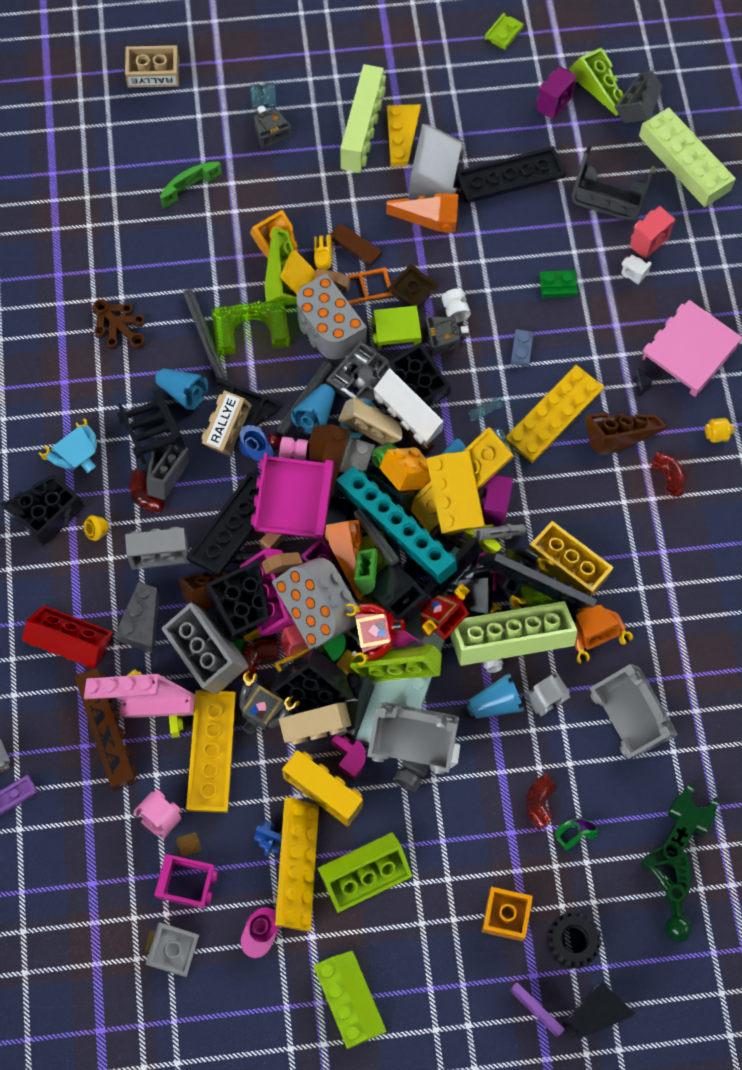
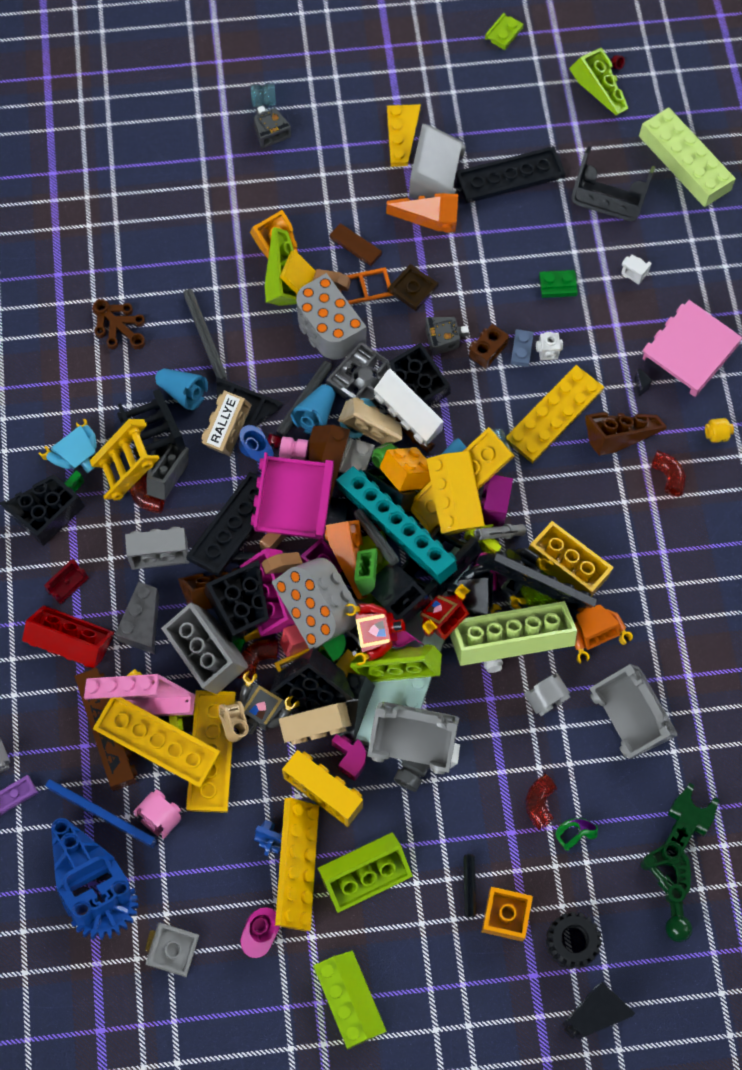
(66, 581): none -> dark red hinge
(75, 481): none -> green tile
(80, 865): none -> blue connector
(95, 527): yellow cone -> none
(101, 813): none -> blue tile
(111, 452): none -> yellow fence
(152, 66): tan brick -> none
(157, 740): none -> yellow plate
(165, 876): dark pink window -> none
(187, 178): bright green slope -> none
(189, 844): clear yellow slope -> none
(231, 717): none -> tan piece
(270, 313): clear neon green arch -> none
(322, 254): yellow arm -> none
(362, 118): yellowish green brick -> none
(396, 326): lime panel -> none
(456, 304): white wheel -> none
(469, 886): none -> black axle
(485, 408): clear light blue axle -> none
(492, 348): none -> reddish brown brick
(496, 699): dark azure cone -> none
(537, 1009): medium lavender tile -> none
(549, 346): none -> white brick
(555, 92): magenta brick -> none
(617, 61): none -> dark red hinge
(640, 98): dark grey wedge -> none
(652, 232): coral brick -> none

